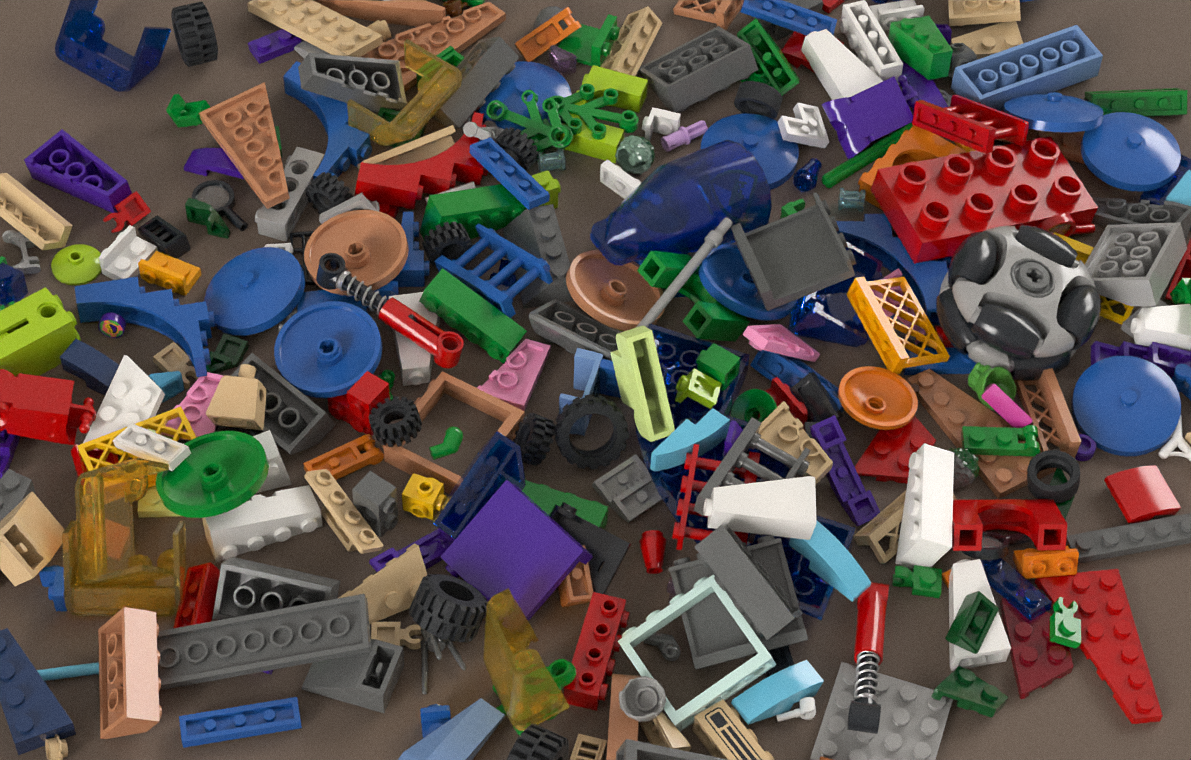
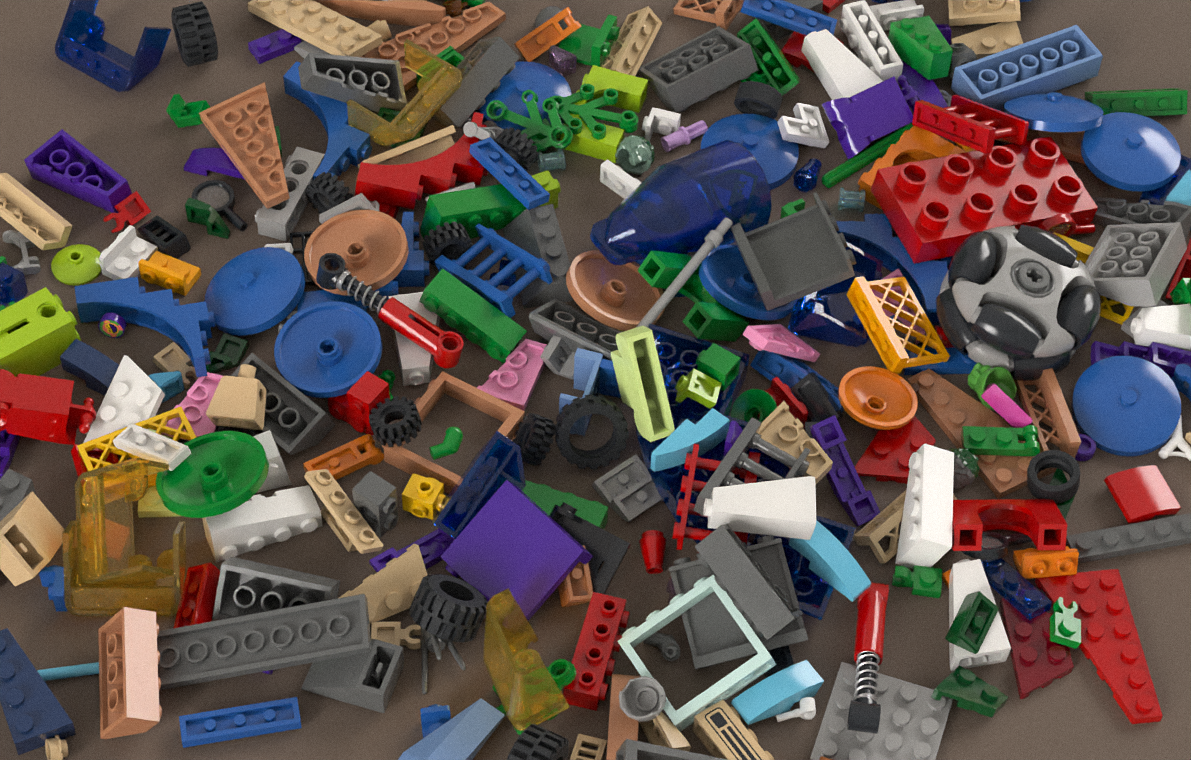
(559, 357): none -> light grey bracket

